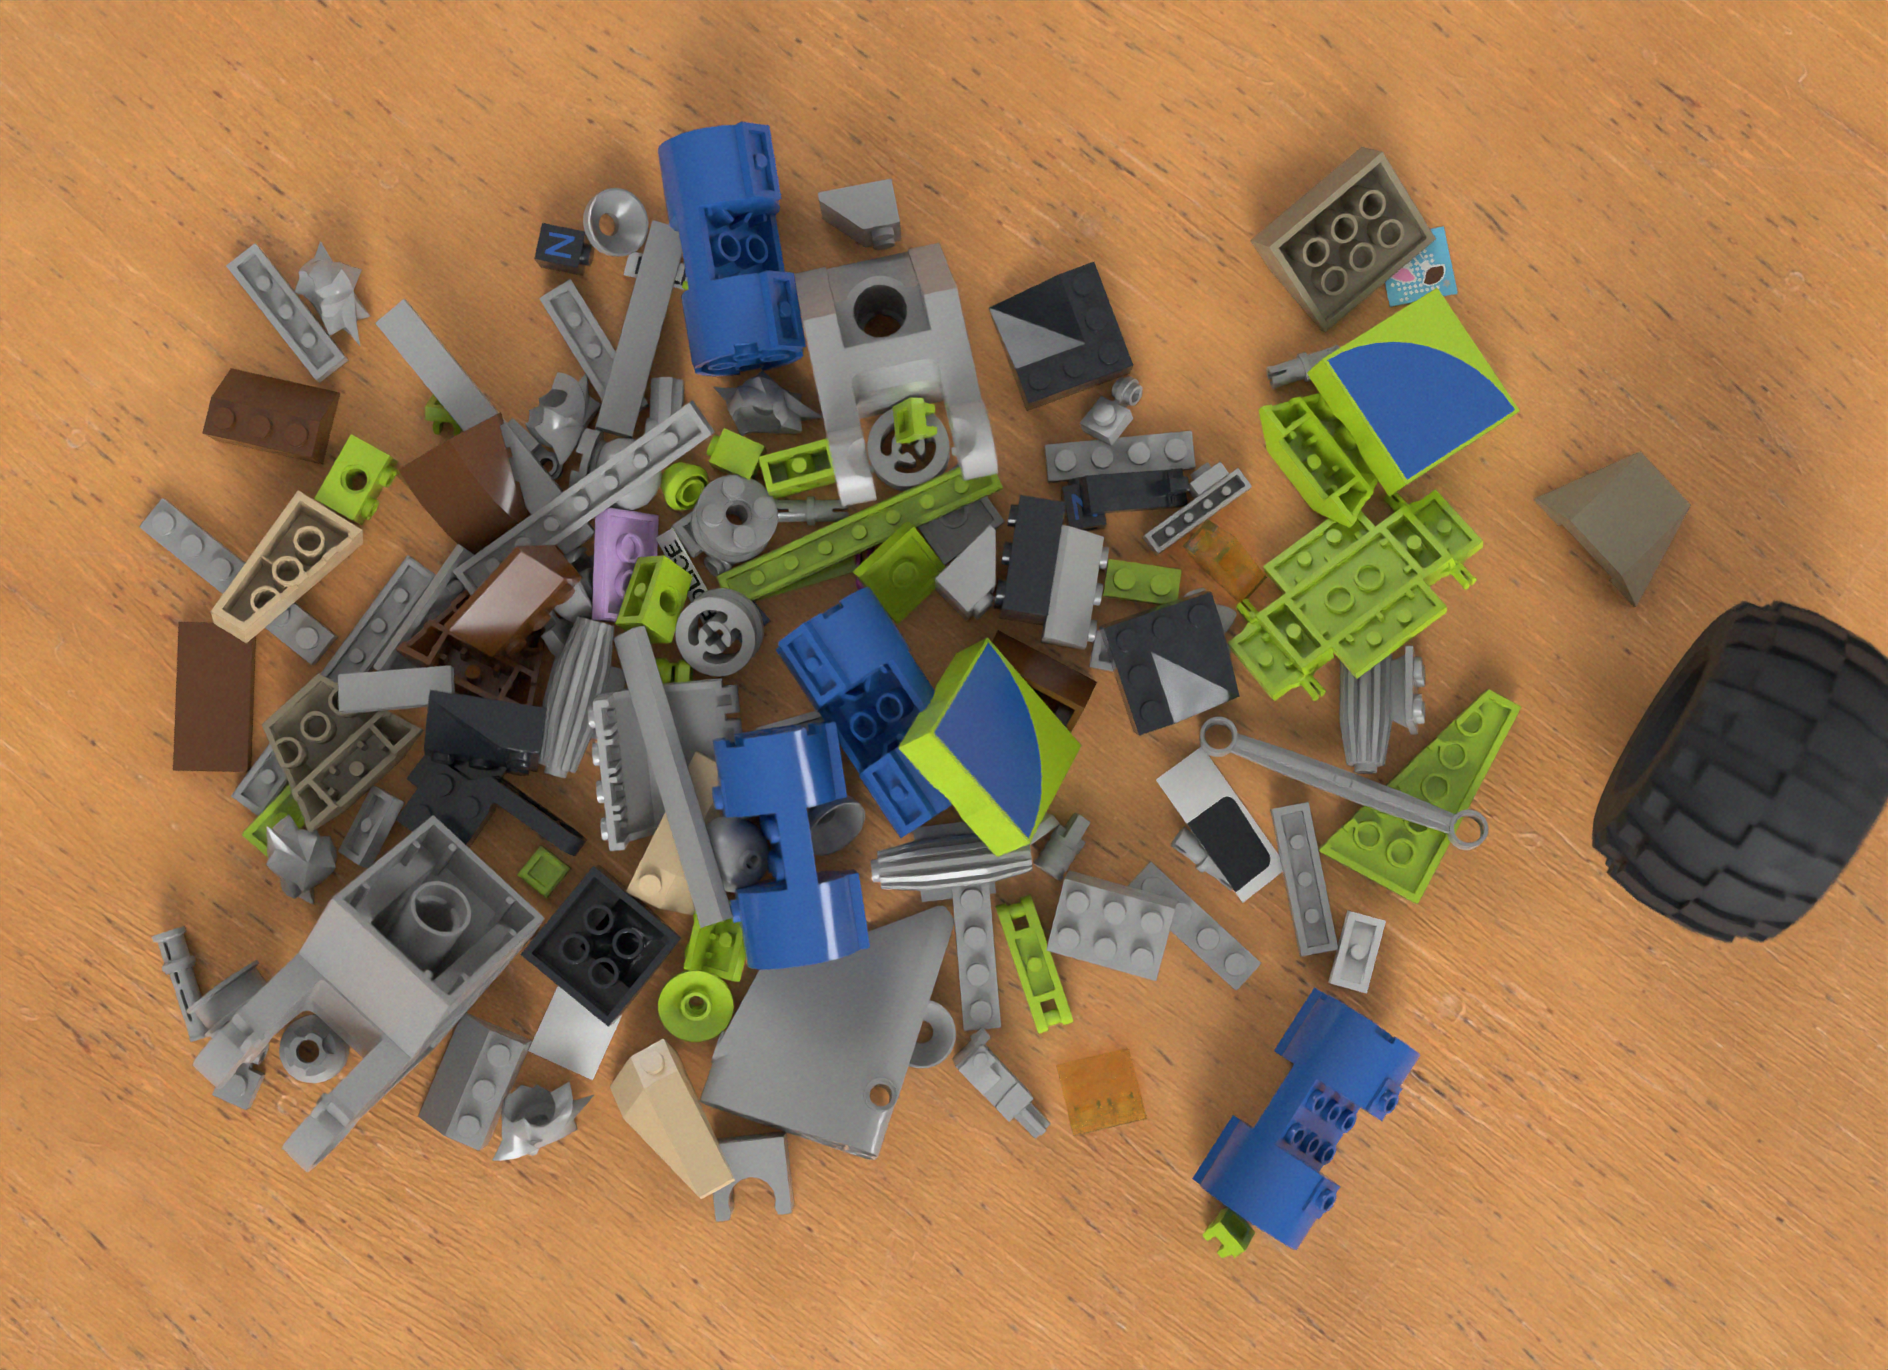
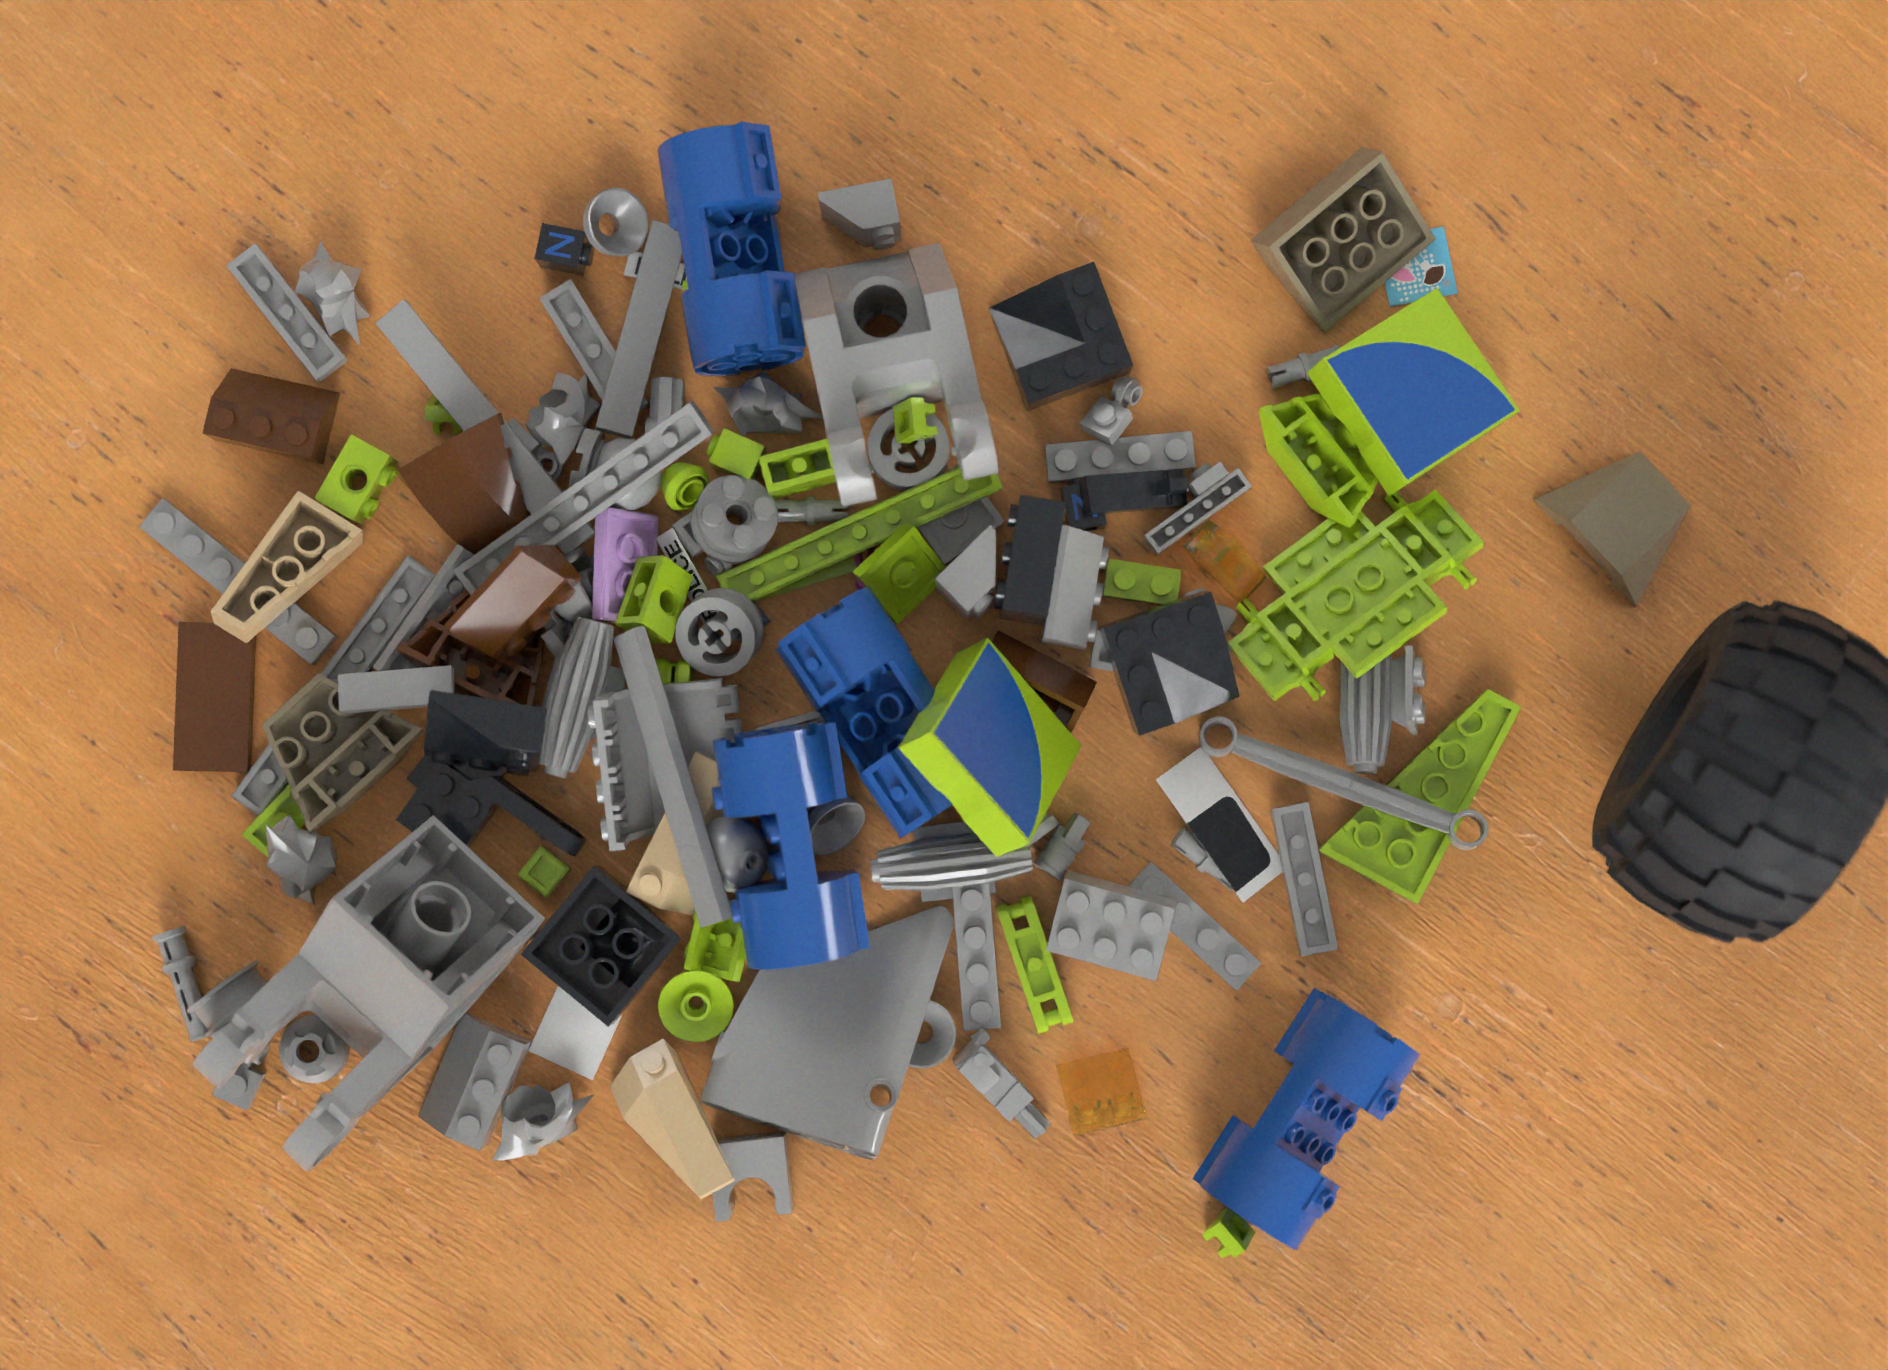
(371, 827): light grey plate -> none
(1356, 951): white plate -> none

